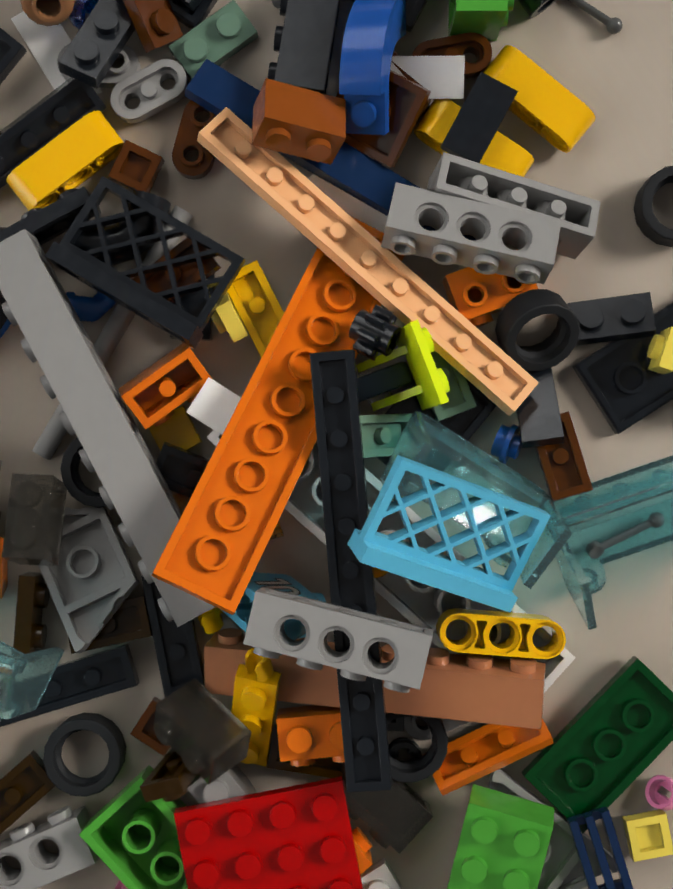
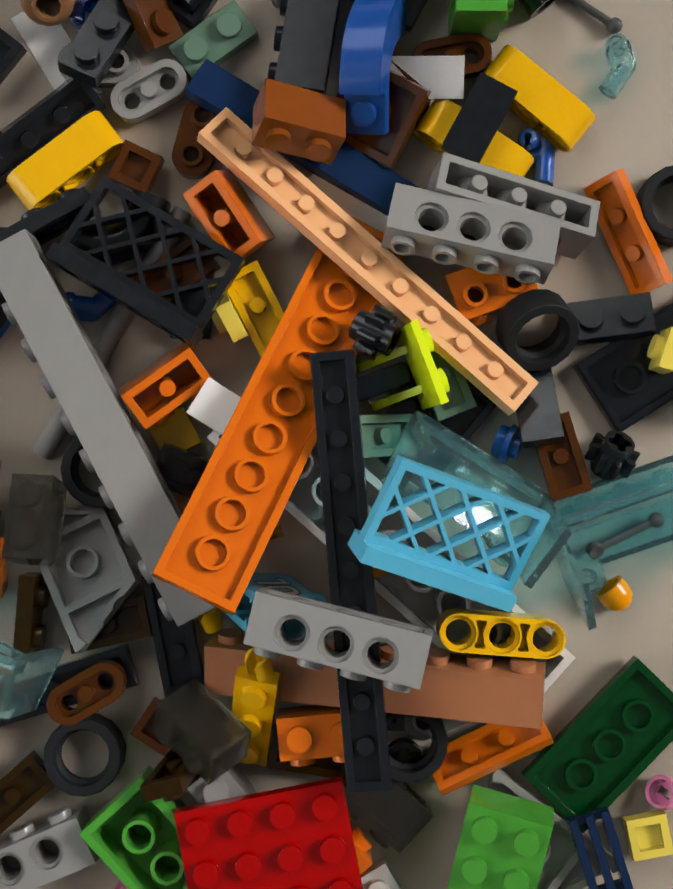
(88, 691): none -> reddish brown plate
(228, 213): none -> orange brick
(542, 152): none -> blue arm
(612, 455): none -> black gear
(615, 594): none -> light orange hinge
(620, 63): none -> clear light blue arm
(628, 234): none -> orange plate

